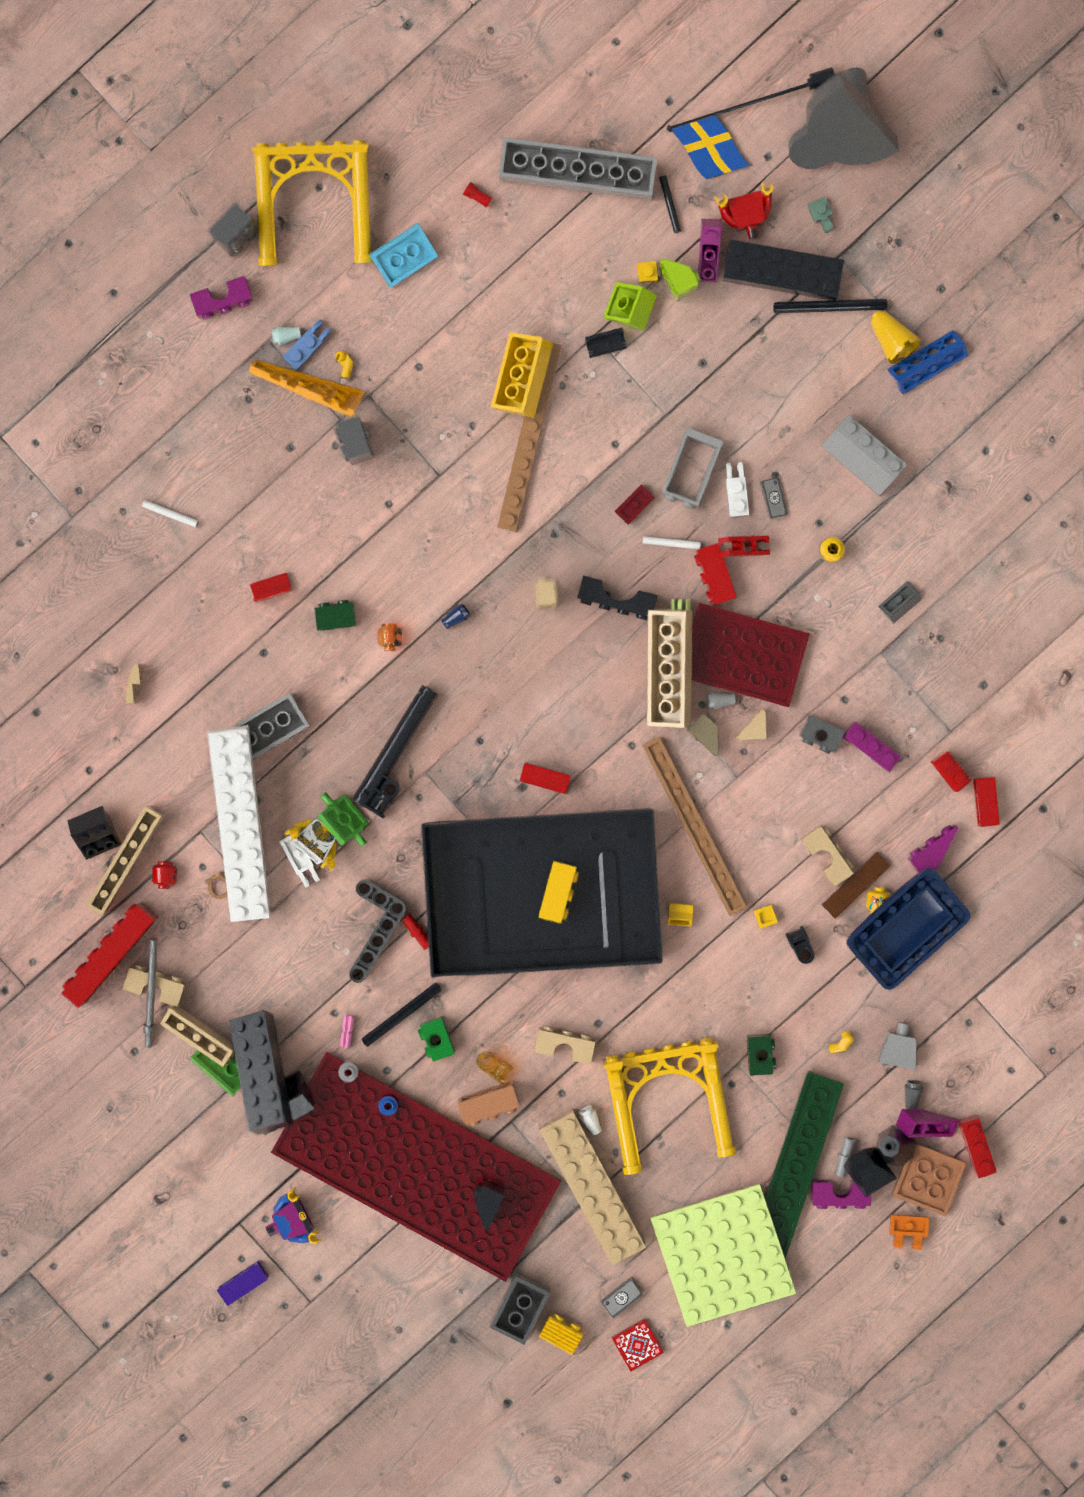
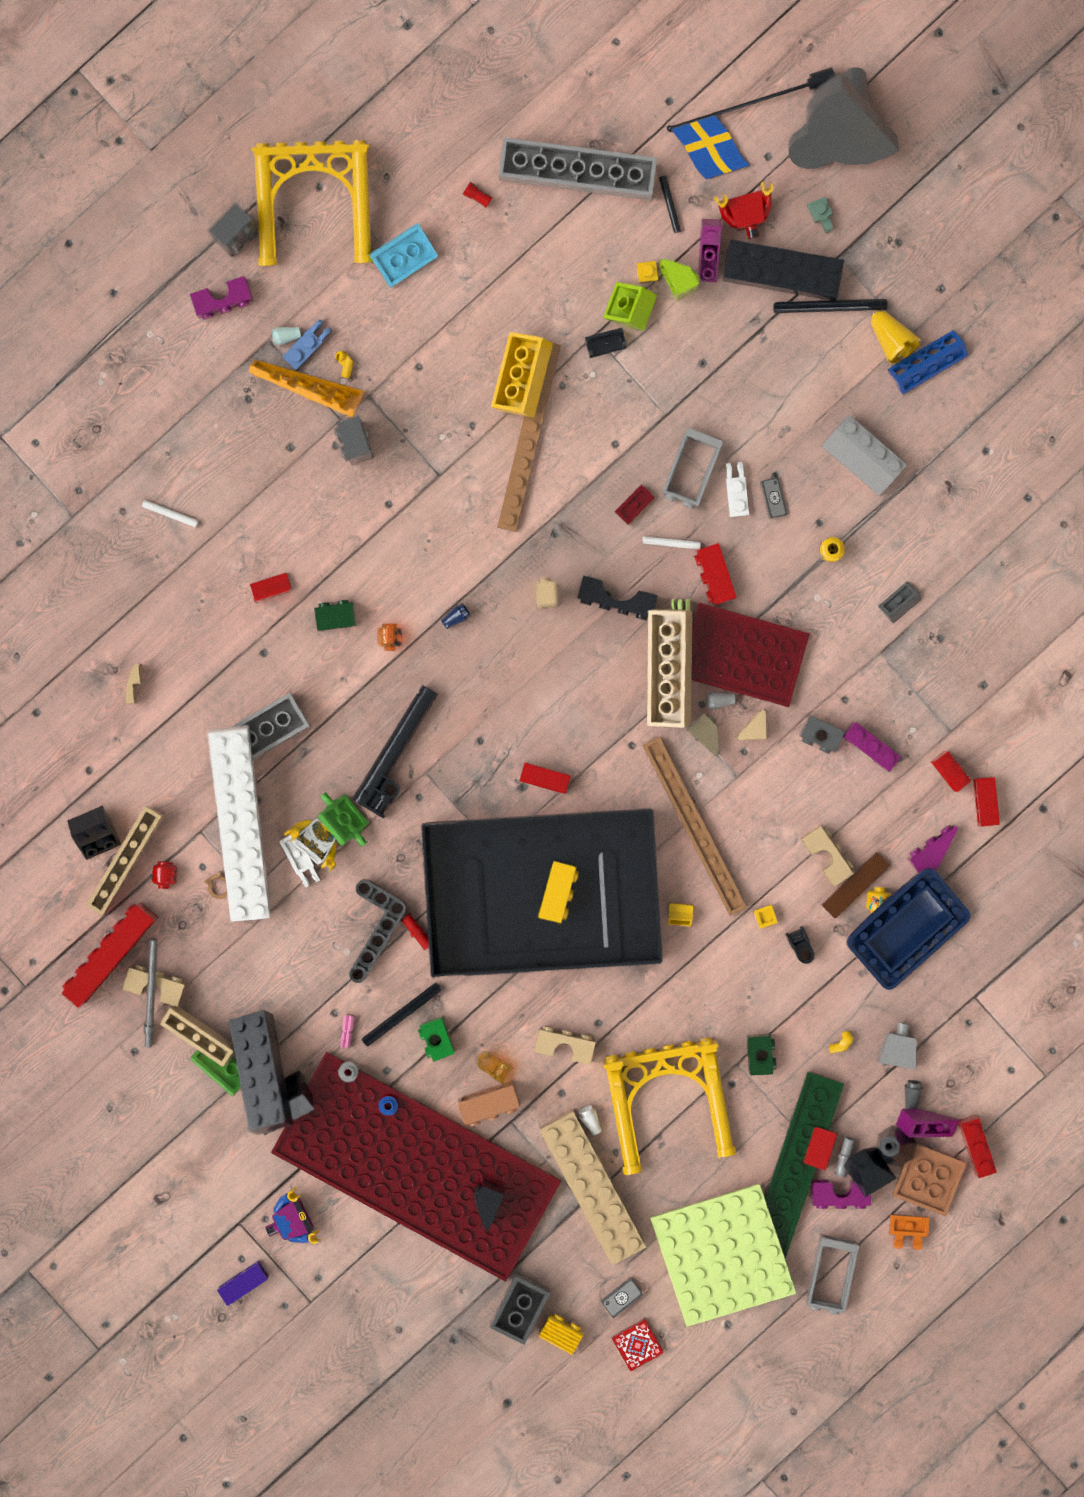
(737, 546): red piece -> none
(820, 1148): none -> red panel
(837, 1243): none -> light grey window

